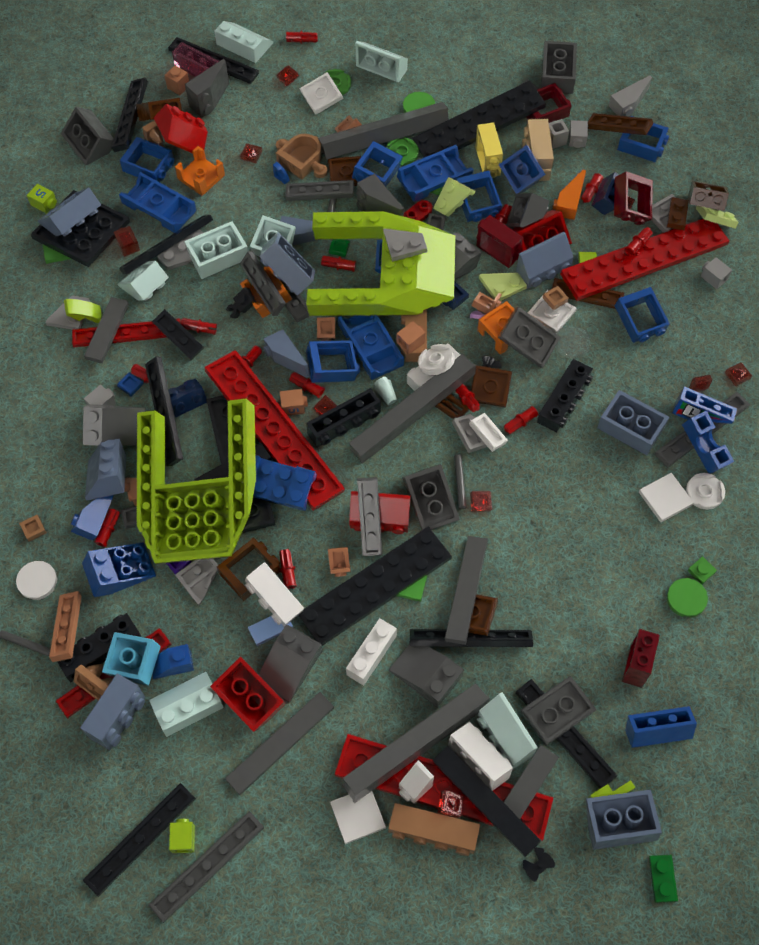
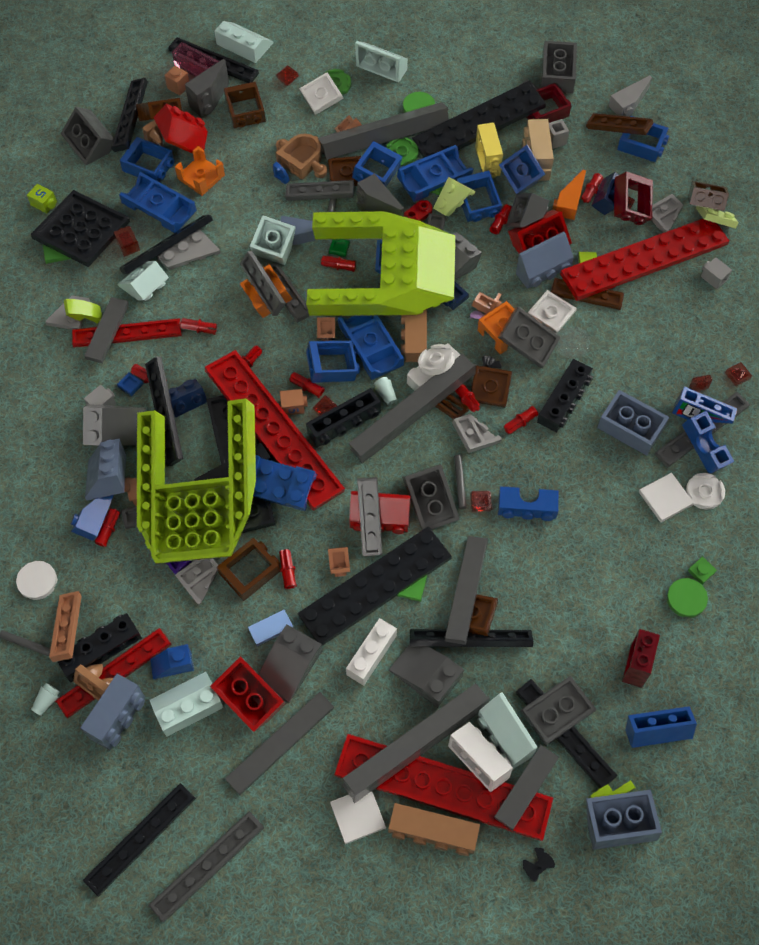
(33, 528): medium nougat plate -> none
(46, 697): none -> light aqua cone
(70, 212): sand blue slope -> none
(117, 568): blue slope -> none
(131, 658): medium azure slope -> none
(177, 334): black plate -> none
(182, 836): lime brick -> none
(216, 249): light aqua slope -> none
(243, 303): black plate -> none
(249, 91): none -> reddish brown window
(251, 153): clear red tile -> none
(273, 595): white brick -> none
(285, 353): sand blue slope -> none
(287, 264): sand blue brick -> none
(301, 37): red axle -> none
(404, 243): light grey wing -> none
(410, 337): nougat brick -> none
(416, 783): white slope -> none
(450, 804): clear red tile -> none
(486, 801): black tile -> none
(488, 432): white tile -> none
(503, 283): yellowish green wing -> none
(510, 239): dark red window -> none
(512, 505): none -> blue arch
(555, 298): medium nougat plate -> none
(578, 133): light grey brick -> none
(638, 241): red axle -> none
(648, 296): blue window -> none
(663, 878): green plate -> none
(677, 213): reddish brown plate -> none

